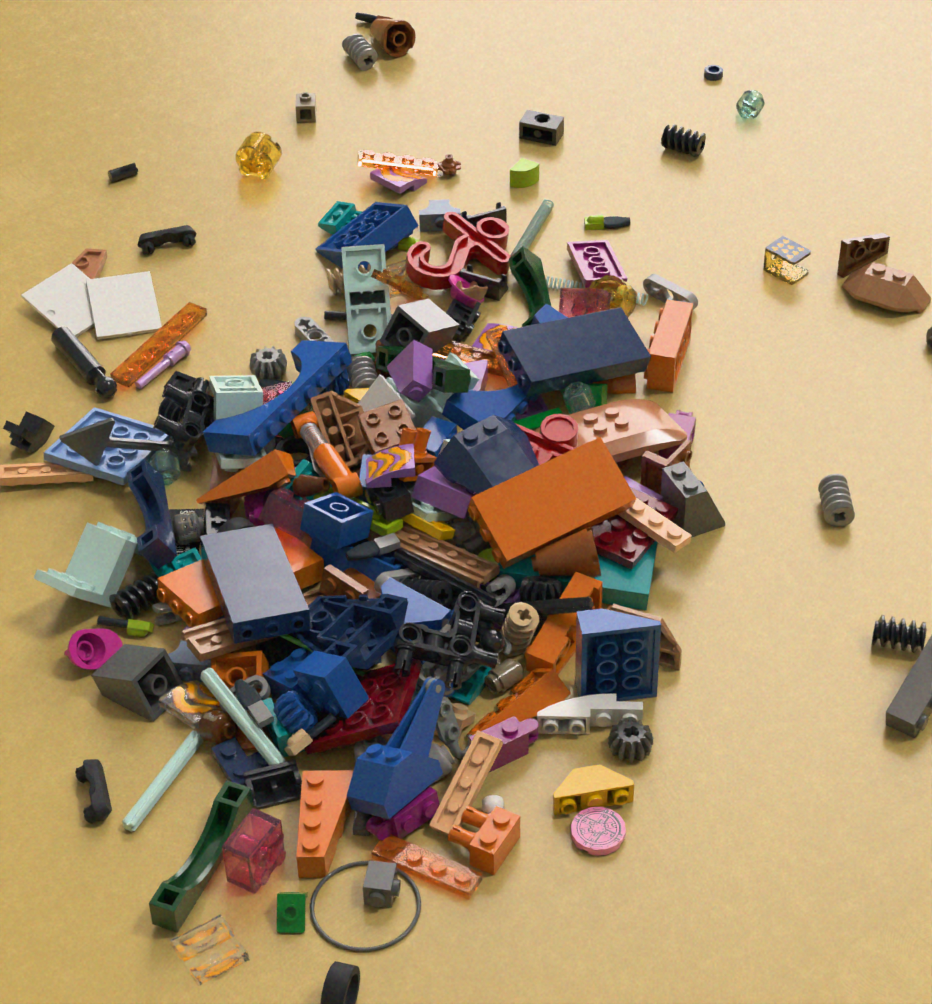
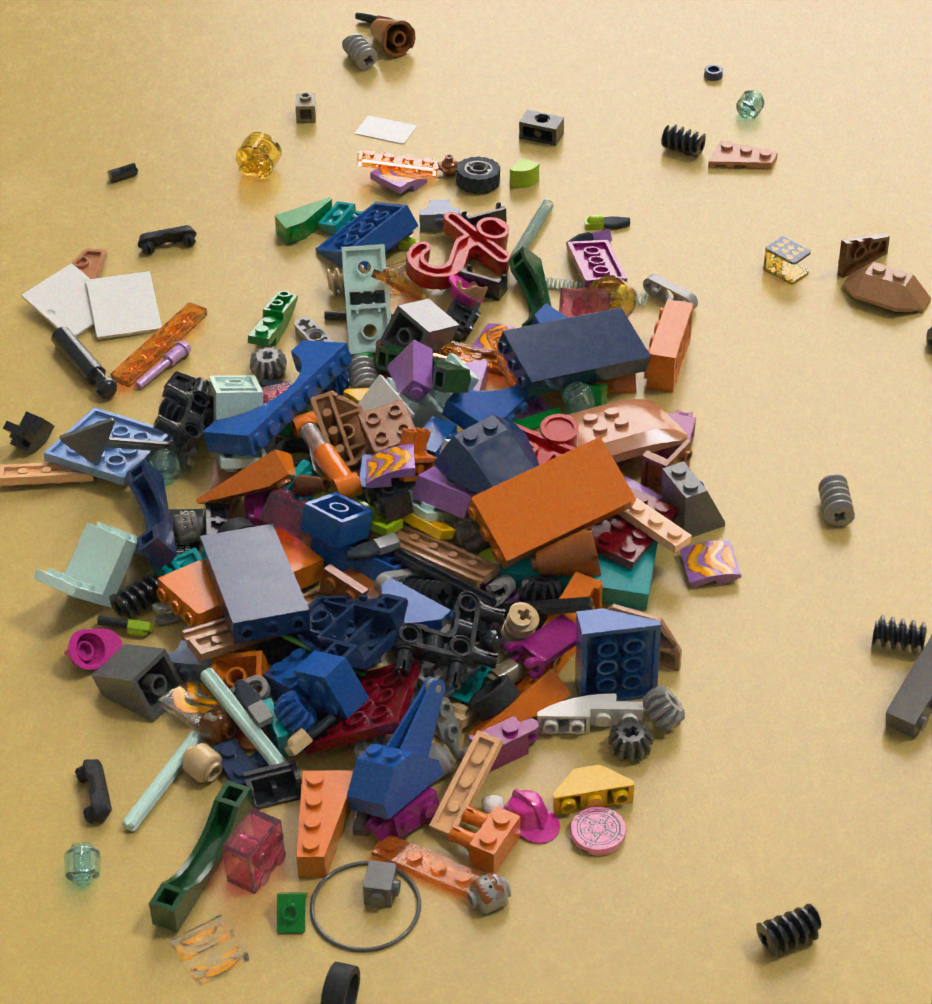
(82, 863): none -> clear light blue head
(202, 763): none -> tan head
(274, 320): none -> green slope
(302, 221): none -> green slope
(385, 129): none -> white sticker
(478, 174): none -> black wheel
(489, 893): none -> light grey head
(493, 697): none -> black tyre
(537, 821): none -> dark pink piece
(544, 645): none -> magenta flag
(587, 236): none -> piece
(663, 708): none -> light grey gear
(710, 562): none -> slope
(737, 154): none -> wing
(789, 928): none -> black piece

